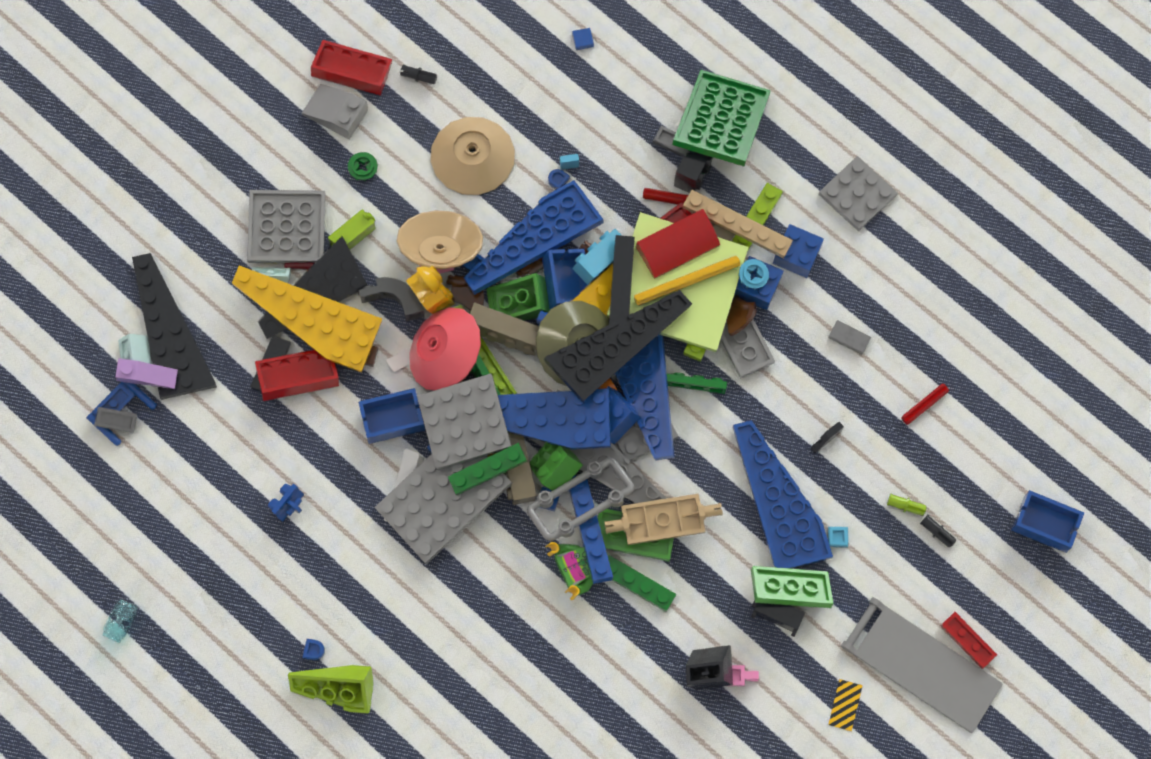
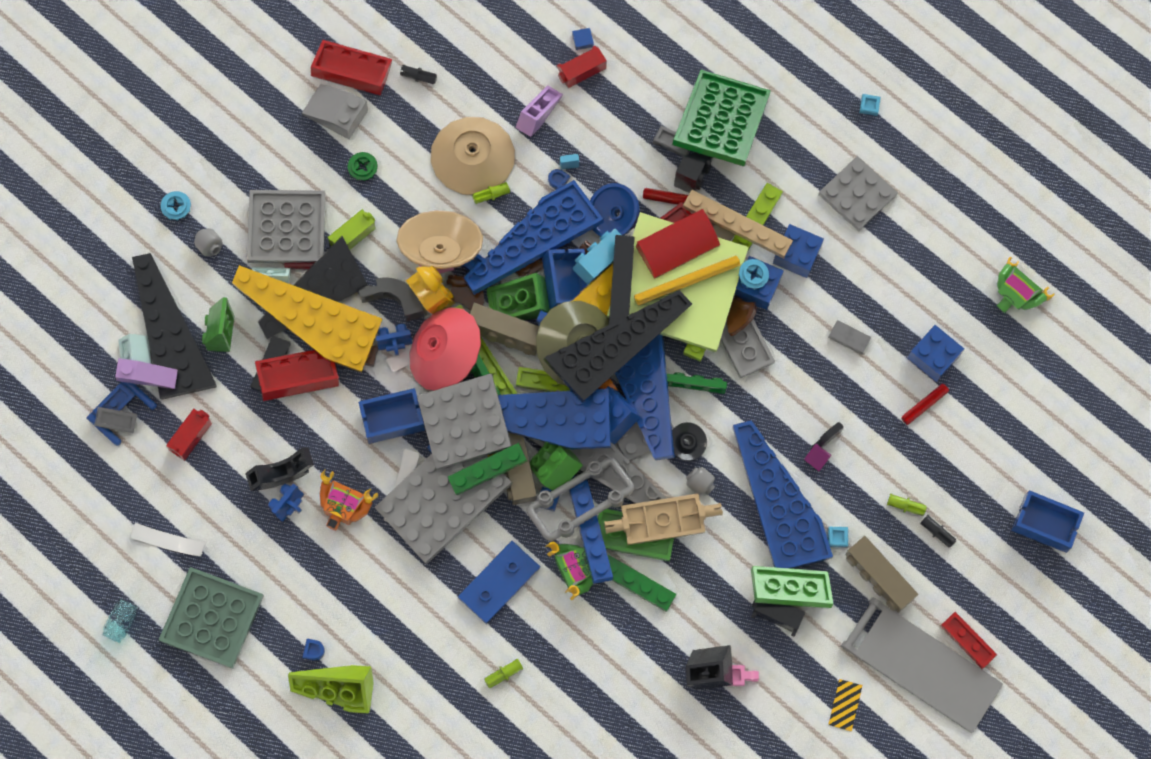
(167, 540): none -> white sticker
(169, 200): none -> medium azure gear
(189, 433): none -> red brick
(208, 242): none -> light grey head
(211, 617): none -> sand green plate
(219, 327): none -> bright green slope
(281, 472): none -> black arch
(342, 502): none -> torso
(395, 340): none -> blue hips
(491, 193): none -> lime axle
(499, 582): none -> blue plate
(503, 673): none -> lime axle
(537, 380): none -> lime plate
(538, 110): none -> lavender slope
(582, 67): none -> red brick
(610, 200): none -> blue dish
(696, 438): none -> black dish
(700, 481): none -> light grey head
(817, 457): none -> magenta tile
(870, 104): none -> medium azure tile
(881, 574): none -> dark tan brick
(935, 353): none -> blue brick
(1019, 289): none -> bright green torso

